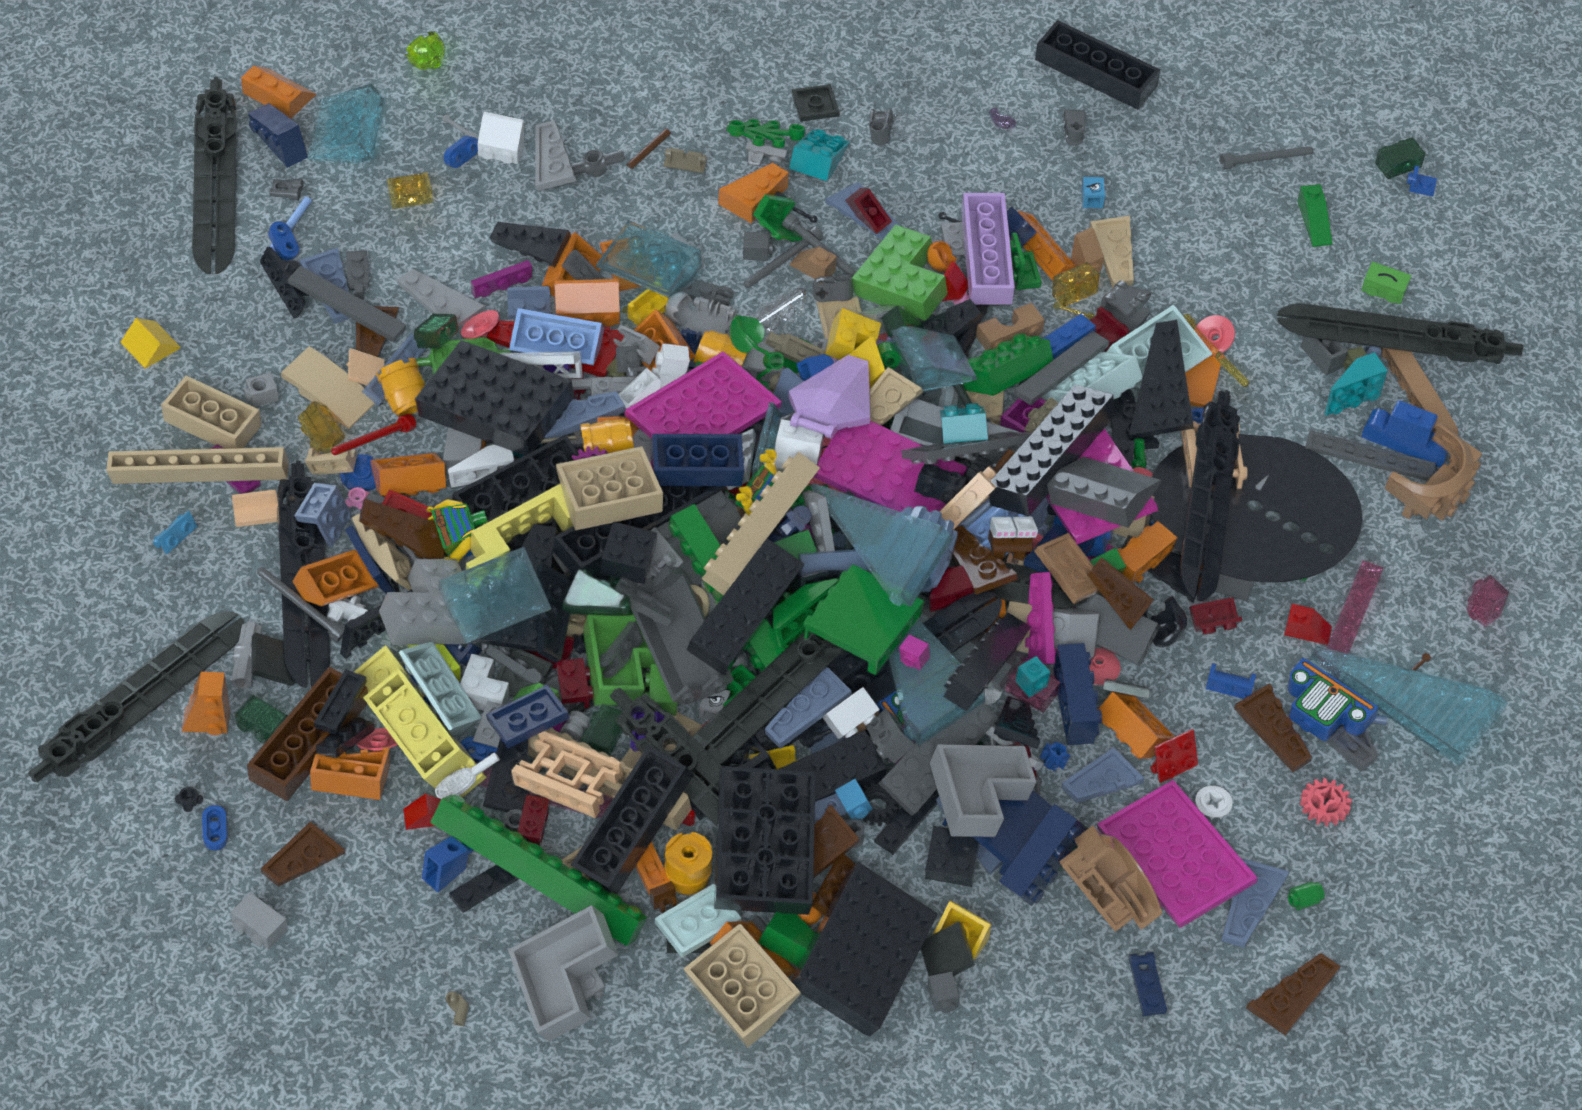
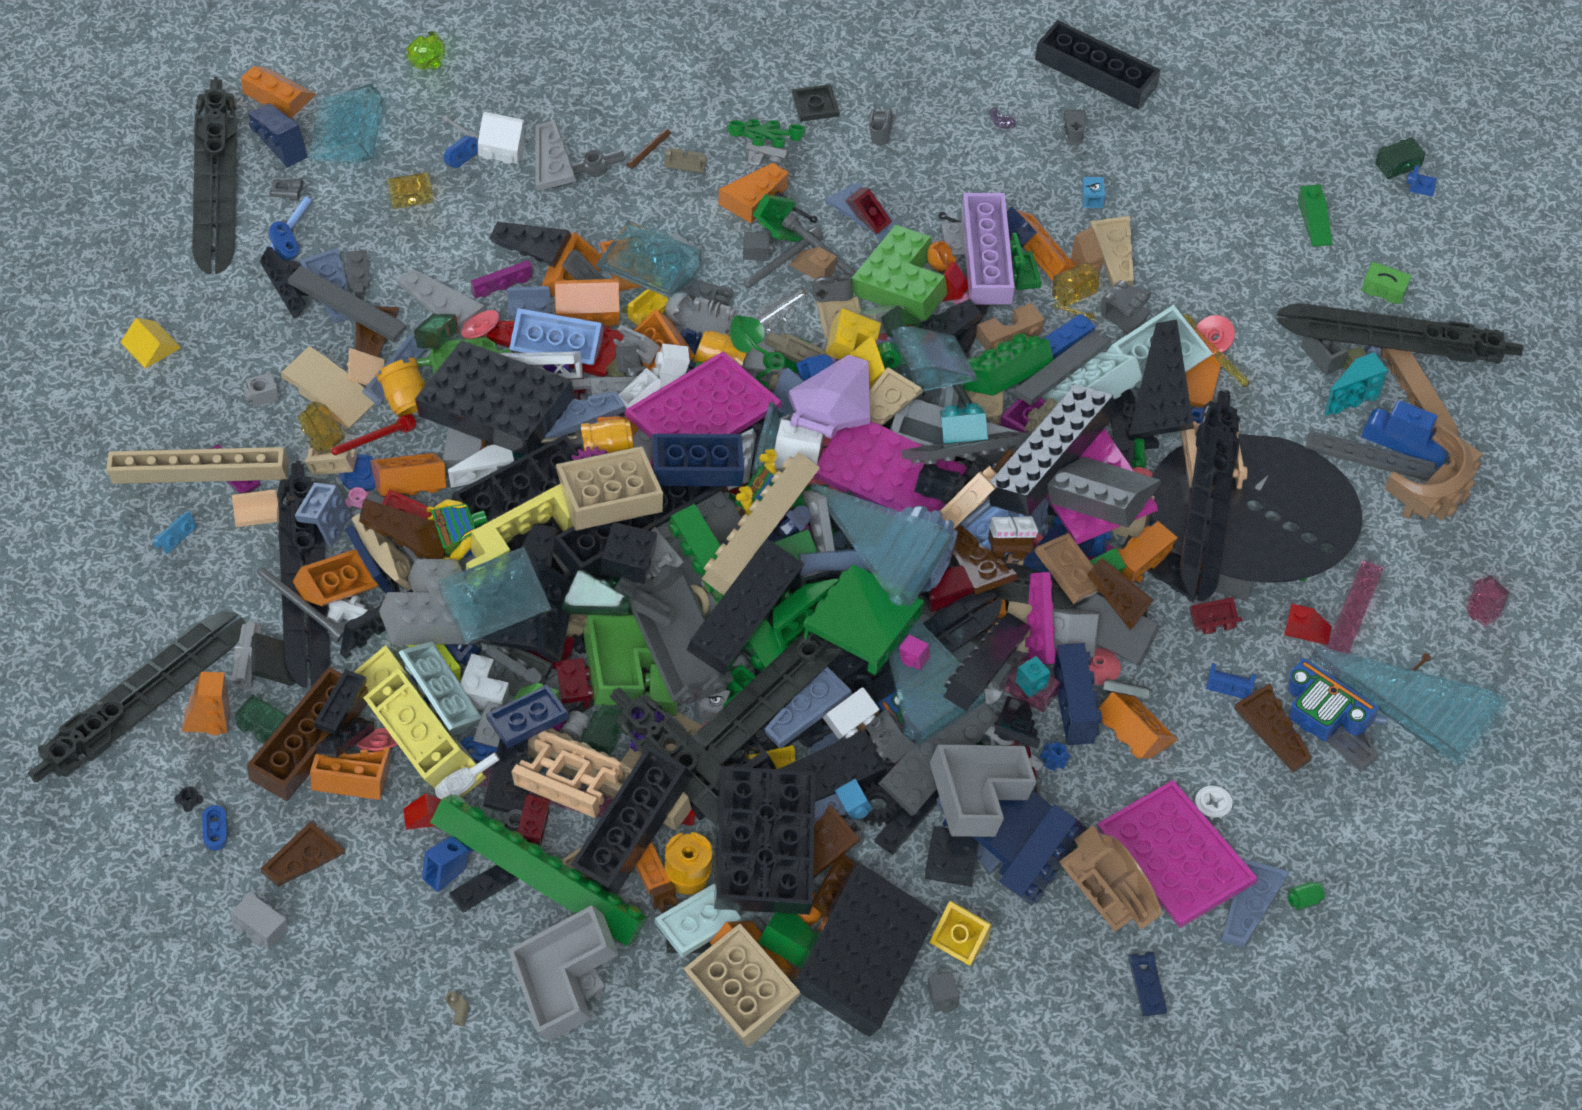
(211, 414): tan brick -> none
(621, 650): dark grey hinge -> none
(818, 154): teal slope -> none
(947, 951): pearl dark grey tile -> none
(1102, 776): sand blue wing -> none
(1109, 326): dark red bracket -> none
(1171, 623): black hair -> none
(1175, 756): red hinge -> none
(1231, 160): dark grey piece -> none
(1294, 994): reddish brown wing -> none
(1336, 807): coral gear -> none

